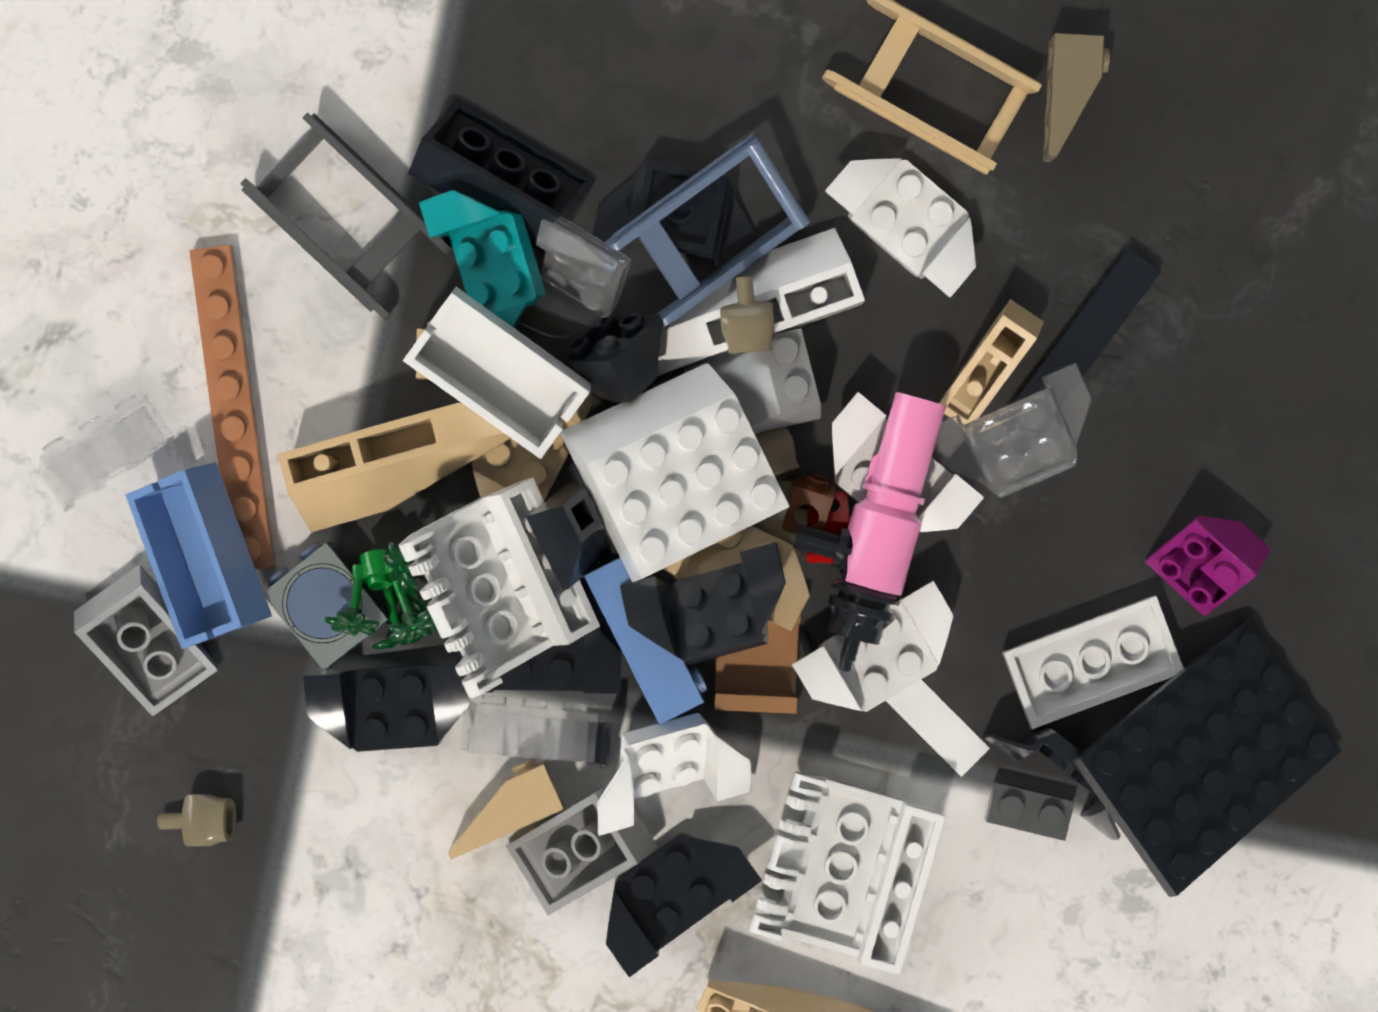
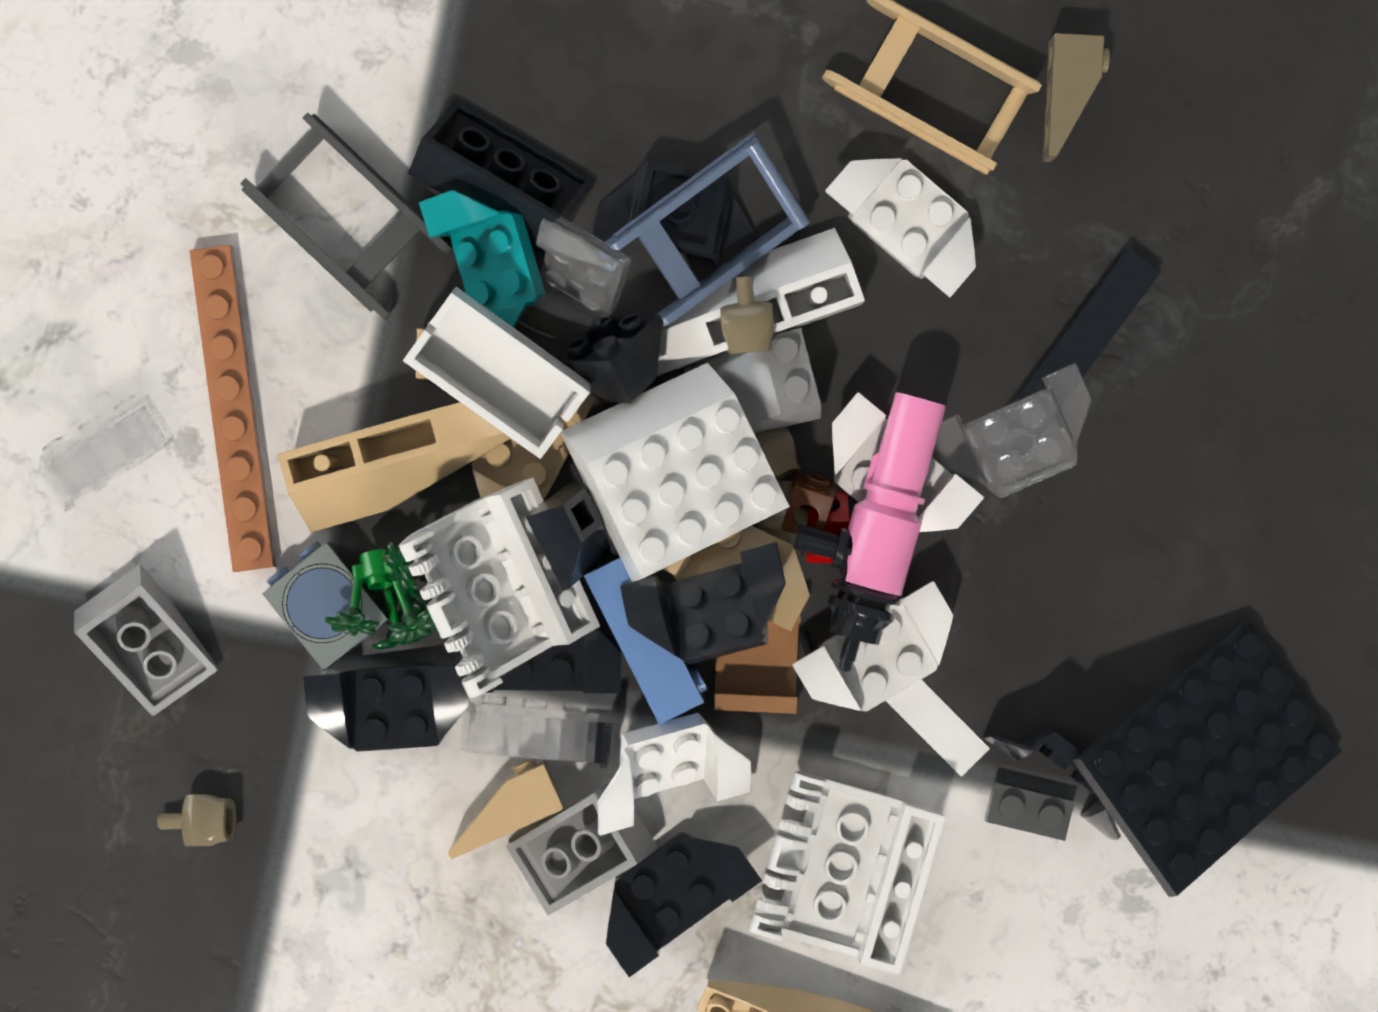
(198, 554): medium blue piece -> none
(991, 362): tan slope -> none
(1093, 662): white plate -> none
(1209, 560): magenta slope -> none

